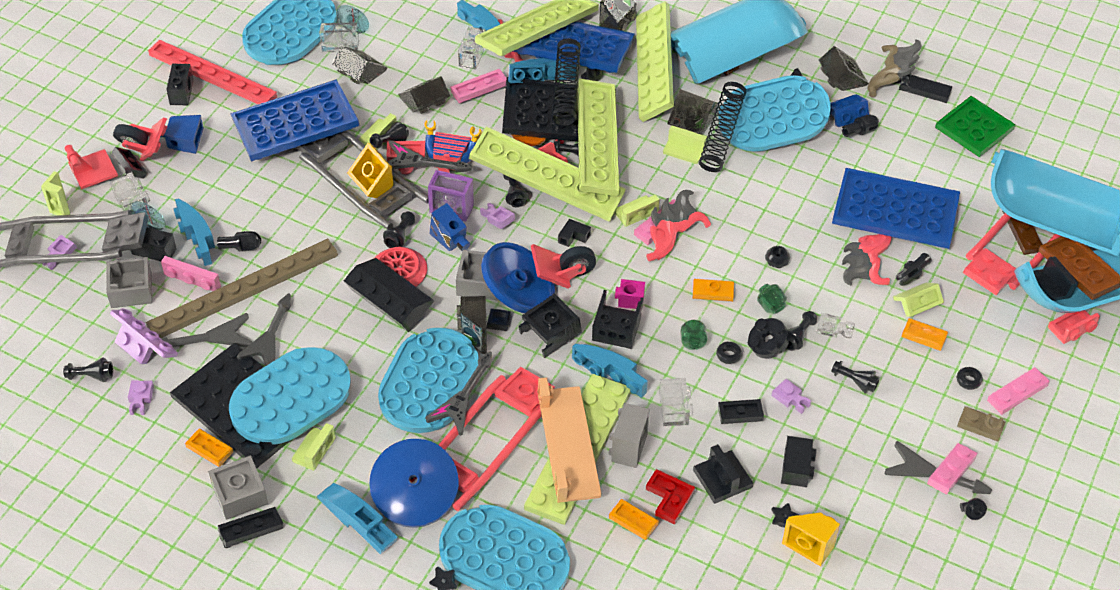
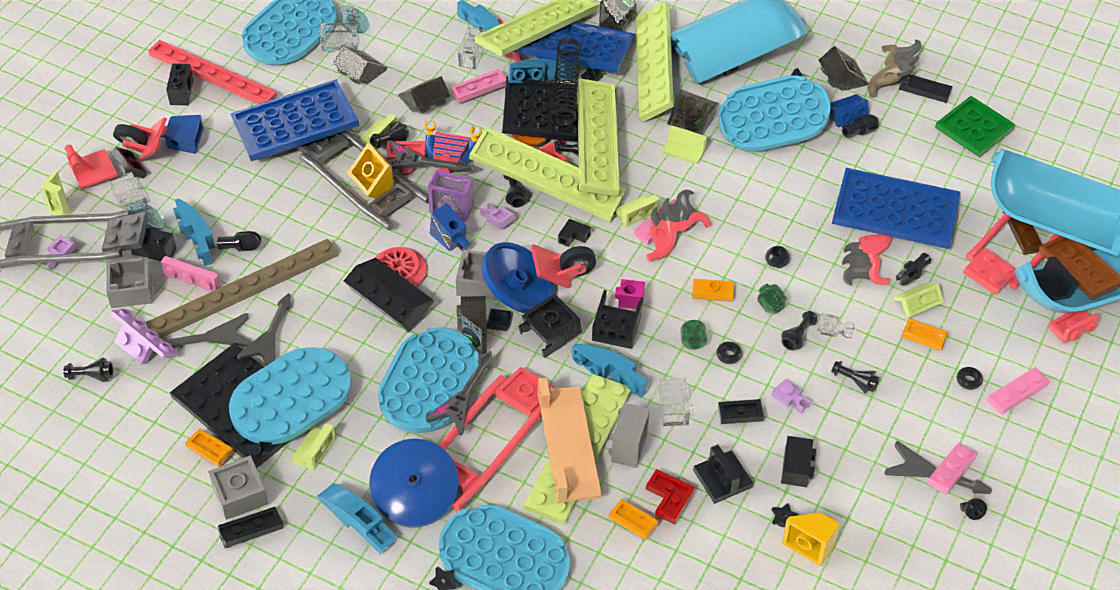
(139, 393): lavender plate -> none
(395, 236): black piece -> none
(732, 97): black piece -> none
(761, 330): black plate -> none
(981, 423): dark tan plate -> none

